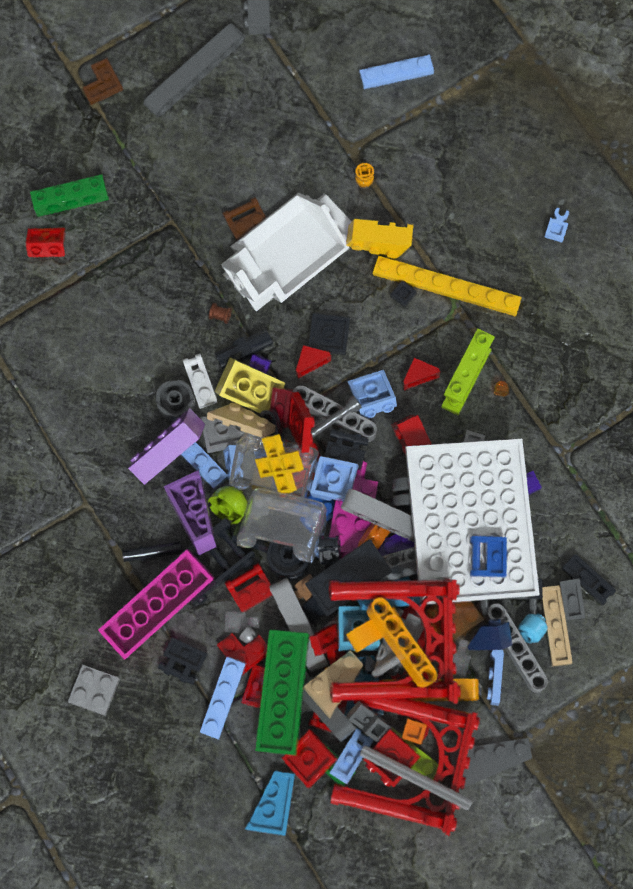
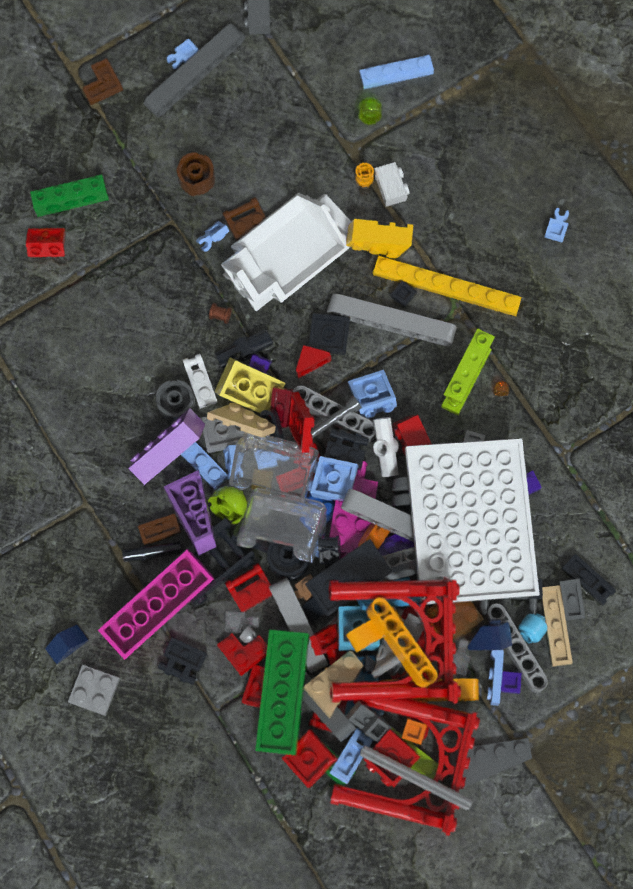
(66, 643): none -> dark blue slope
(159, 529): none -> reddish brown plate
(183, 53): none -> light blue plate
(196, 174): none -> reddish brown brick
(214, 234): none -> light blue plate
(223, 697): light blue plate -> none
(274, 807): dark azure wing -> none
(279, 464): yellow plate -> none
(370, 110): none -> clear neon green head
(386, 447): none -> white piece
(391, 184): none -> white brick
(392, 320): none -> light grey beam
(420, 373): red slope -> none
(494, 557): blue plate -> none
(511, 682): none -> dark purple plate

